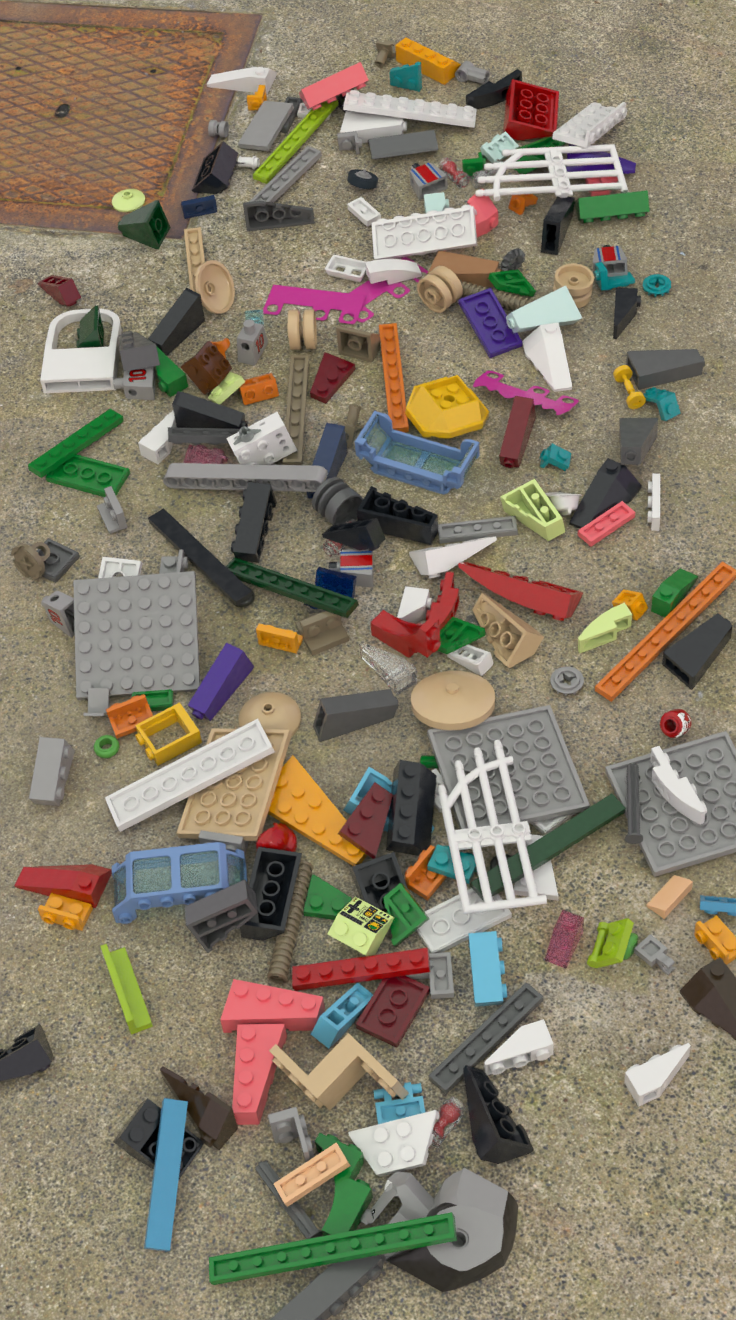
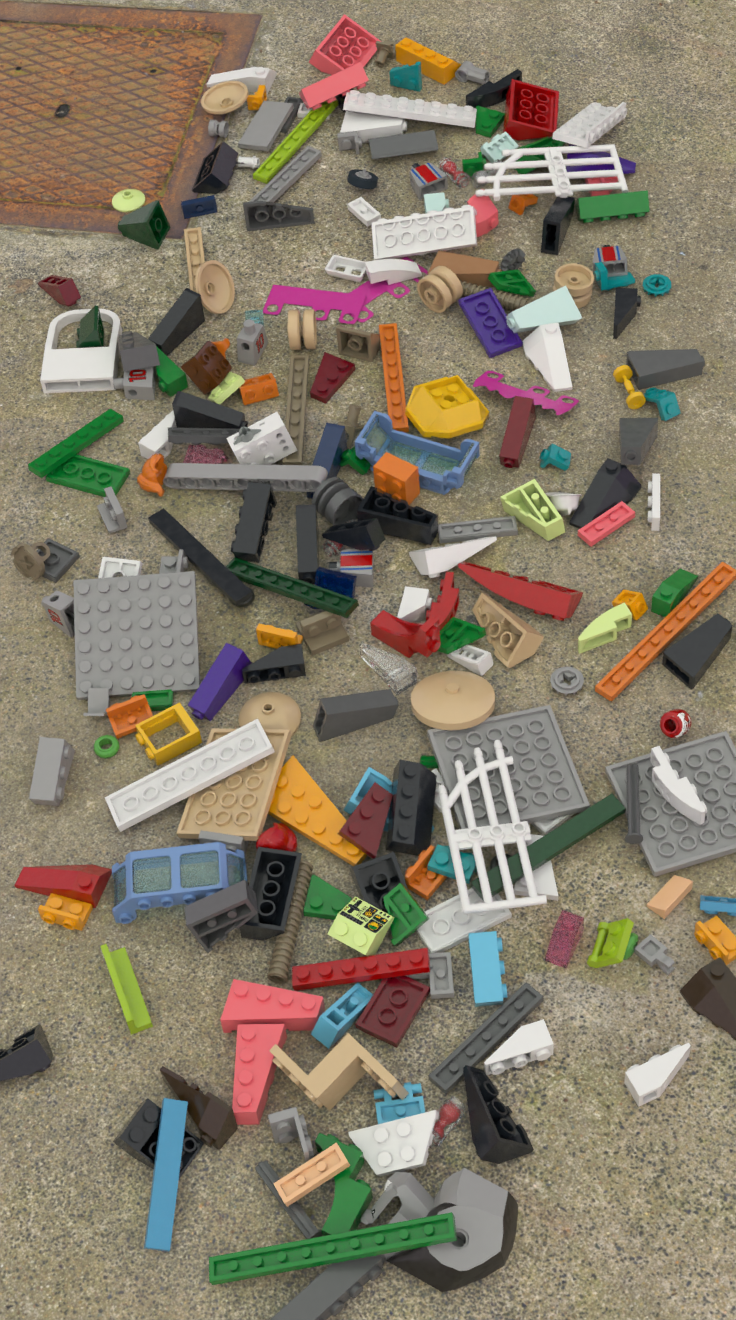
(153, 474): none -> orange hair
(224, 97): none -> tan dish
(279, 664): none -> black slope
(307, 542): none -> black slope
(344, 47): none -> coral slope
(349, 457): none -> green bracket
(396, 478): none -> orange brick
(488, 121): none -> green wing

